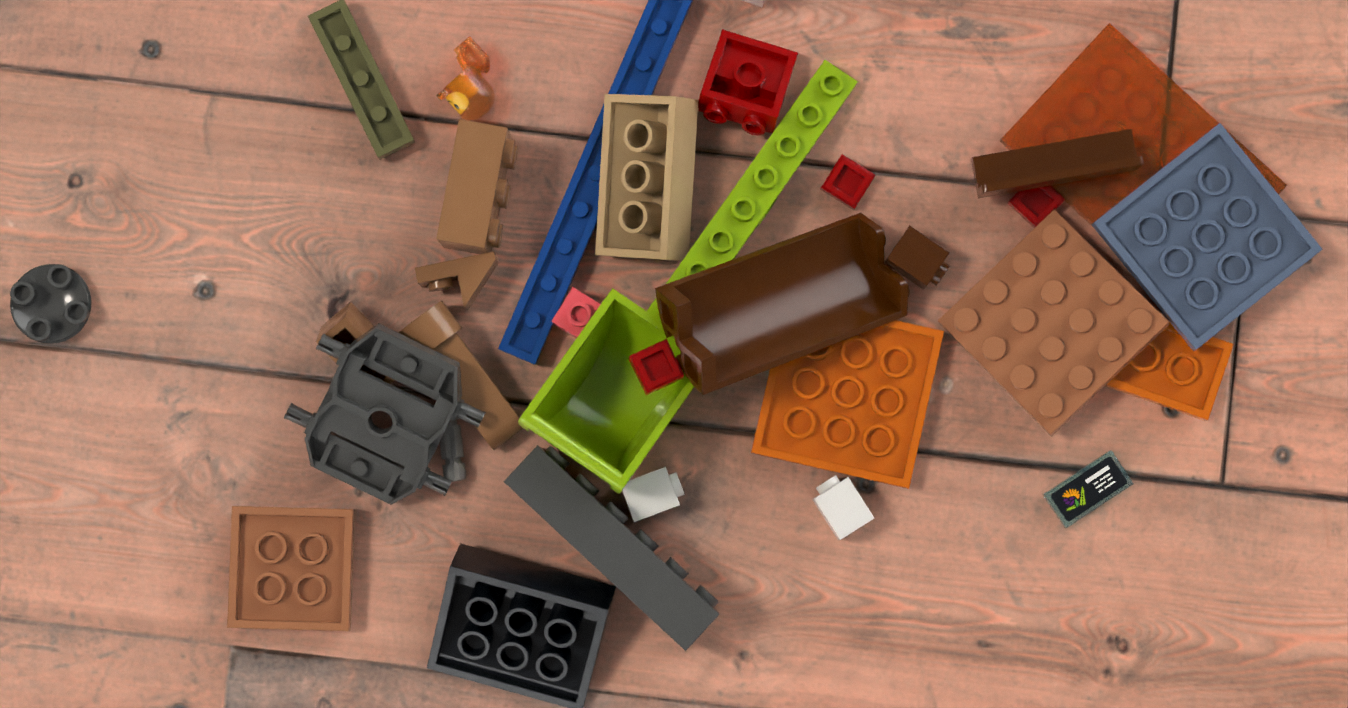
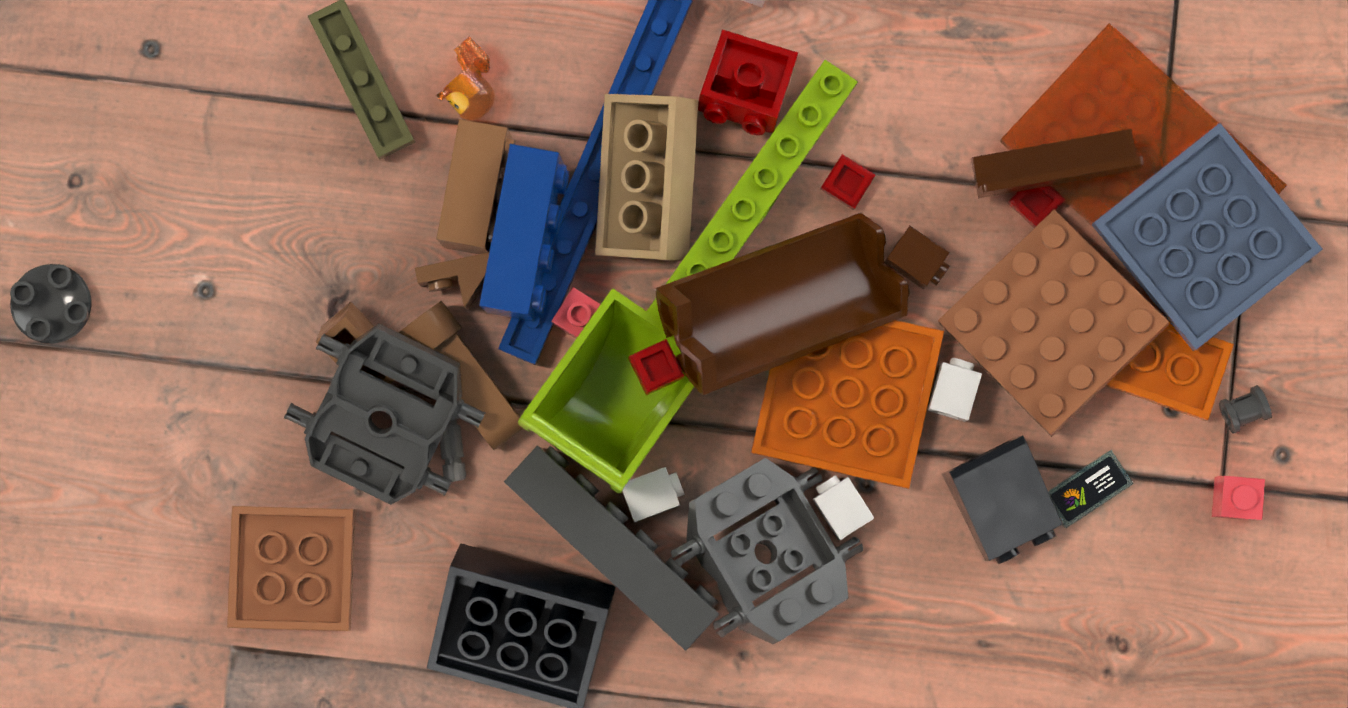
(523, 233): none -> blue brick
(795, 543): none -> dark grey piece
(954, 389): none -> white brick
(1003, 500): none -> black slope
(1238, 497): none -> coral brick
(1245, 409): none -> dark grey bush

